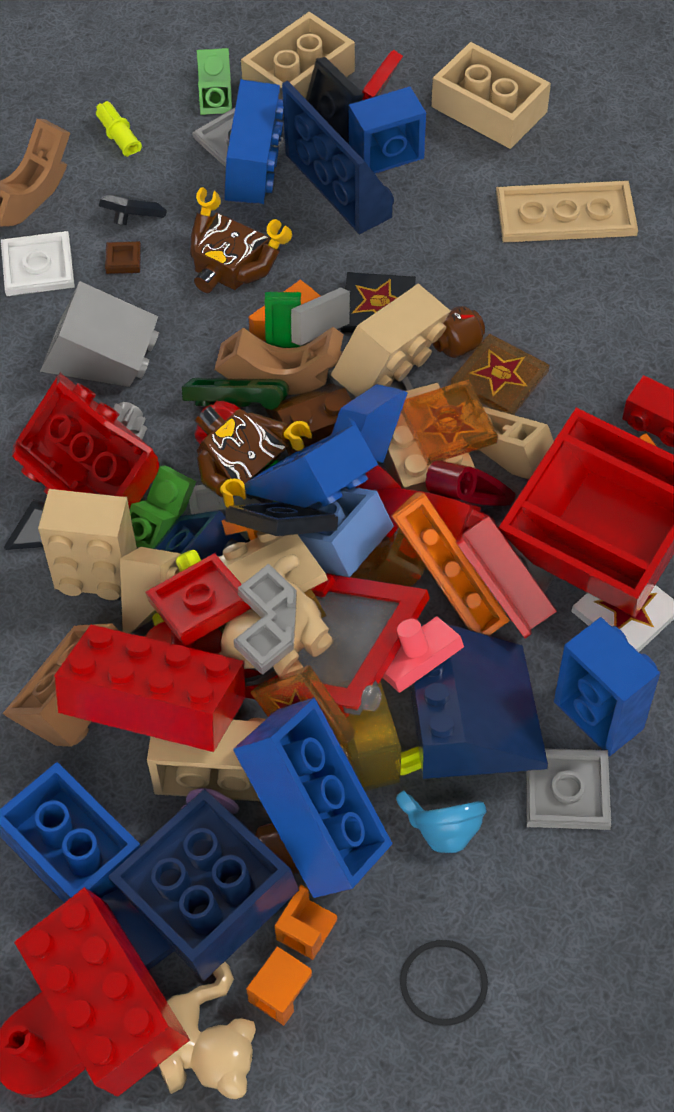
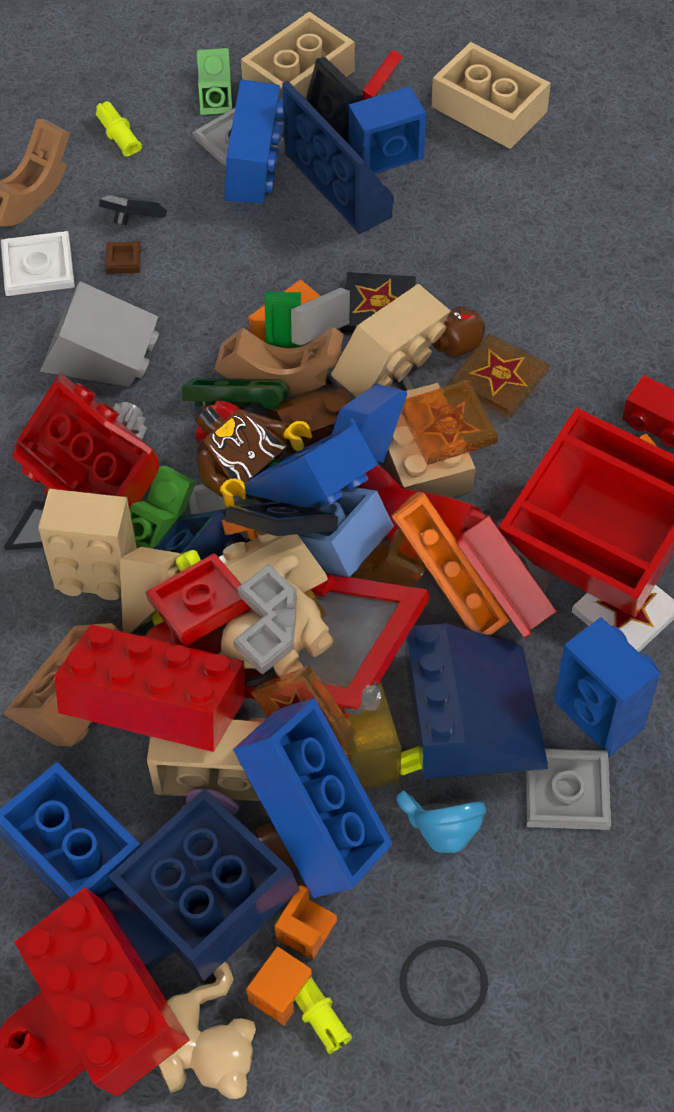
(229, 250): reddish brown torso -> none
(322, 1017): none -> neon yellow axle
(421, 651): coral tile -> none
(467, 484): dark red piece -> none
(519, 444): tan slope -> none
(566, 211): tan tile -> none

